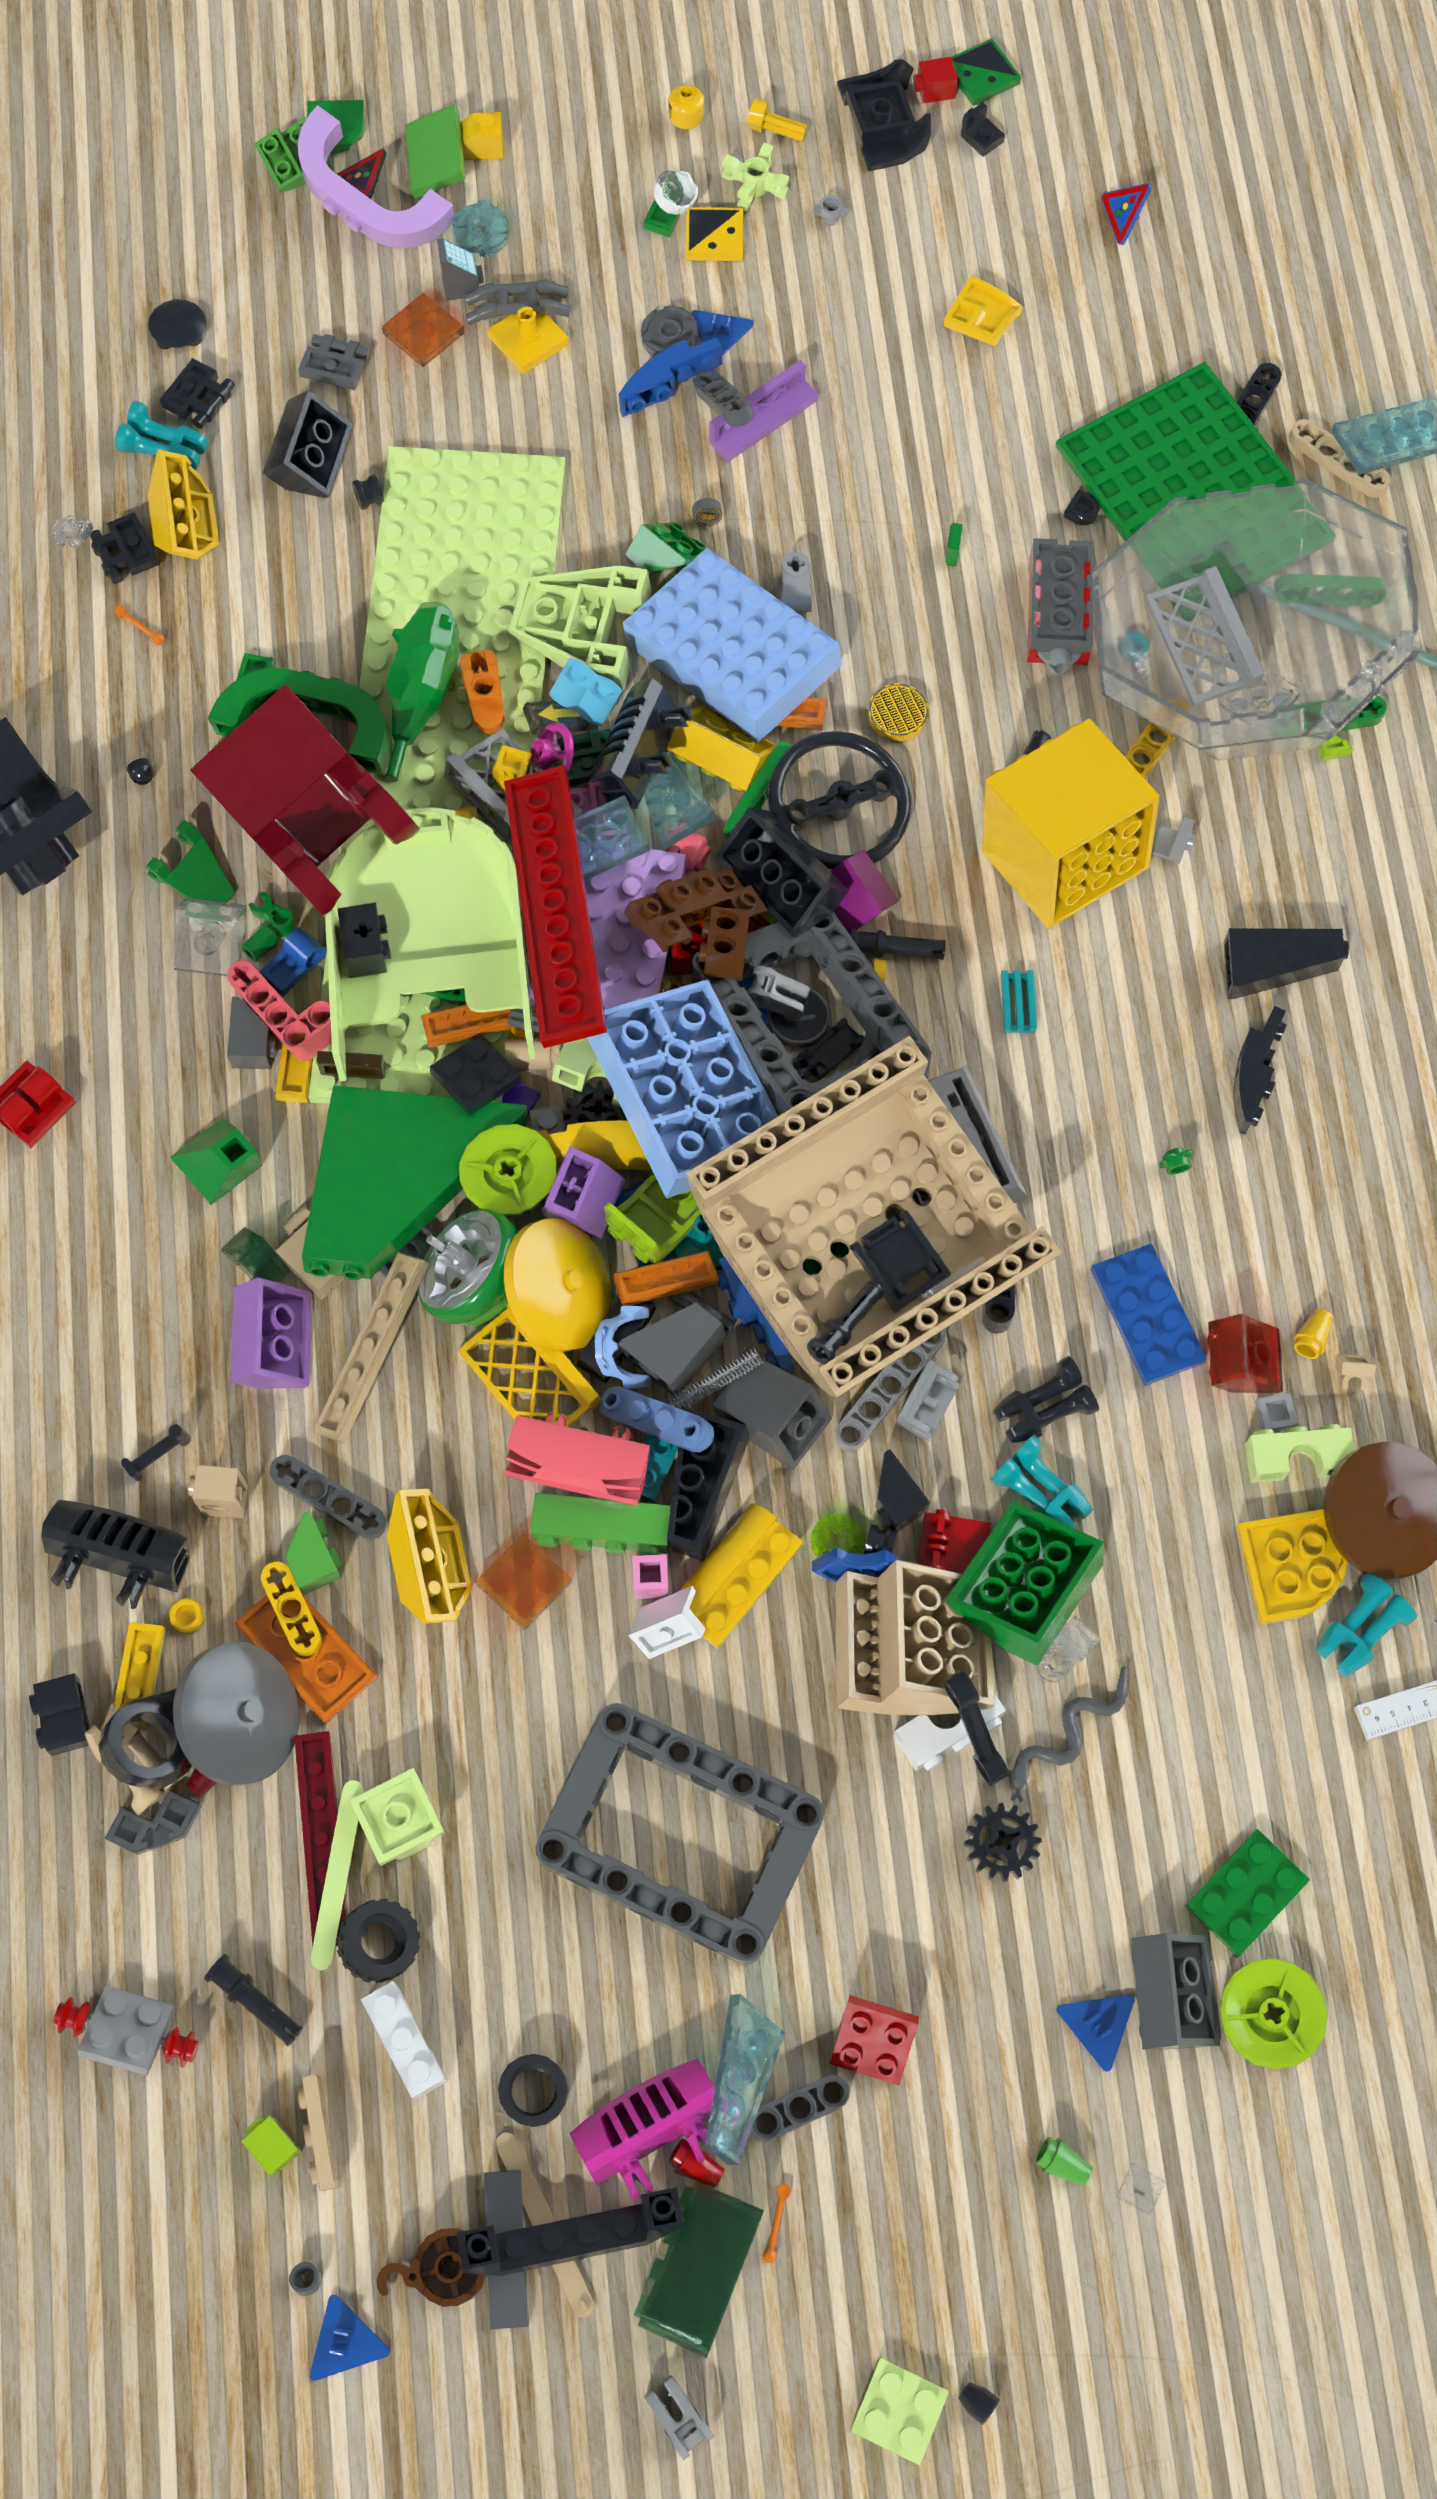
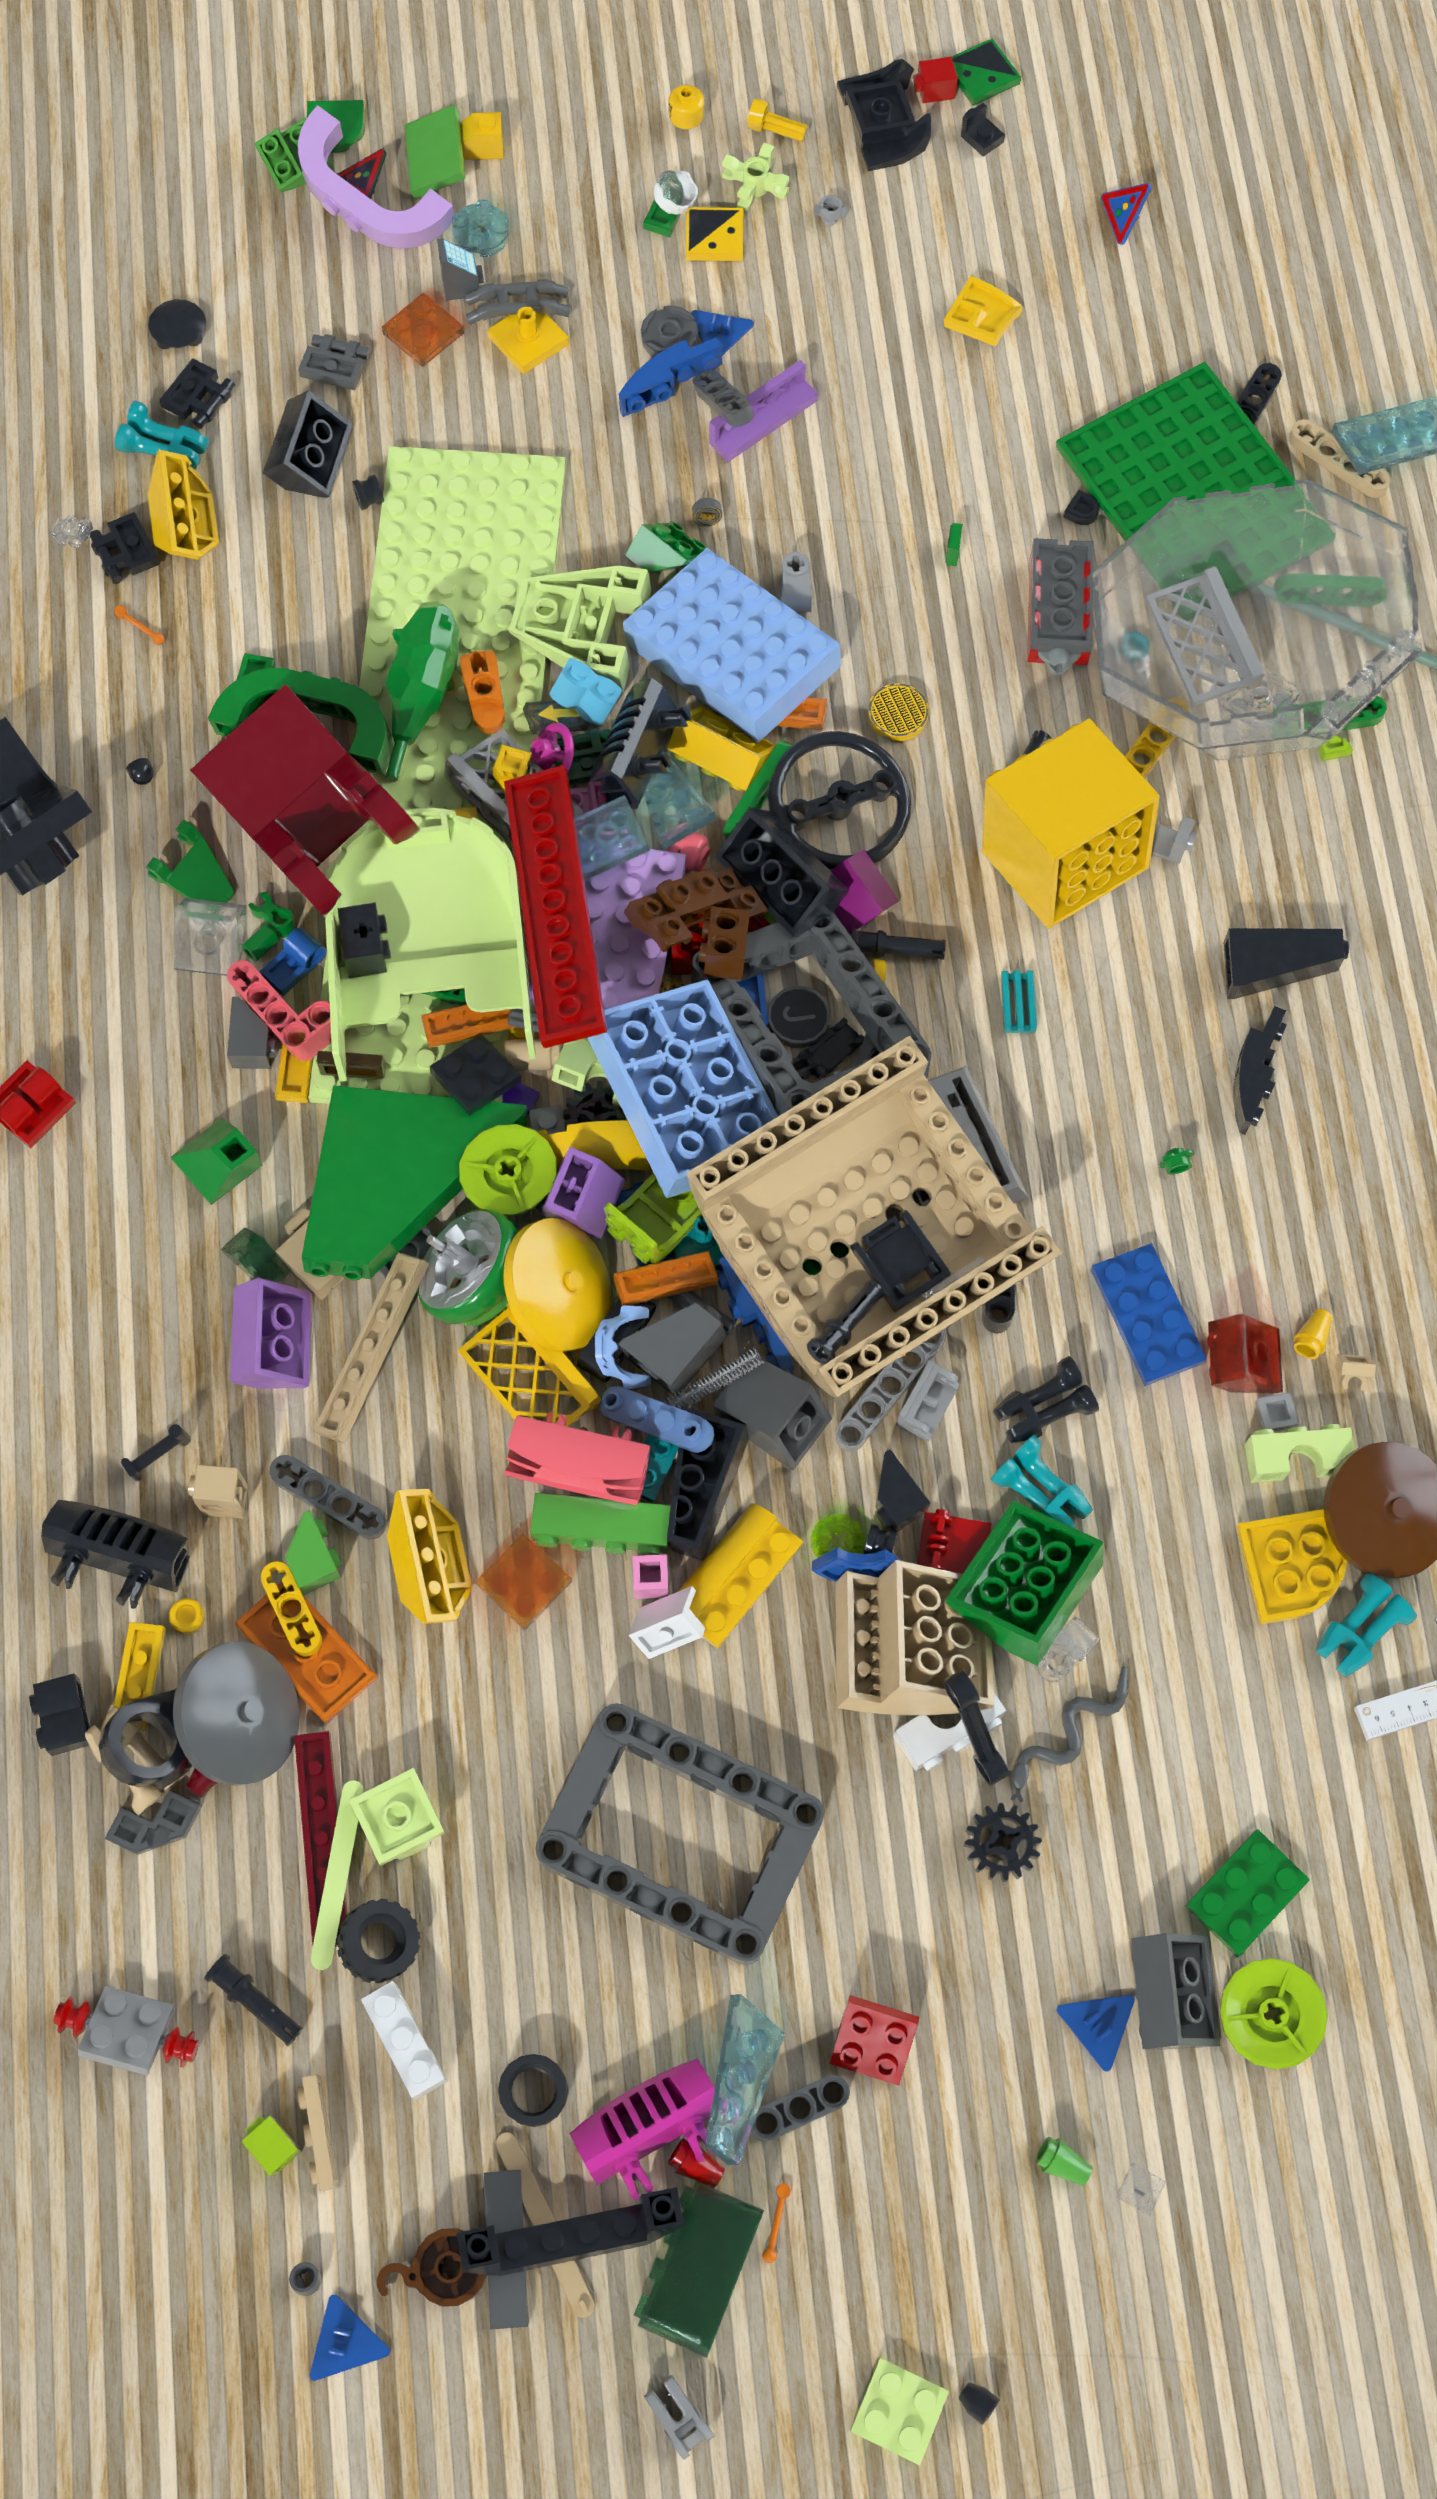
(778, 992): light grey piece -> none

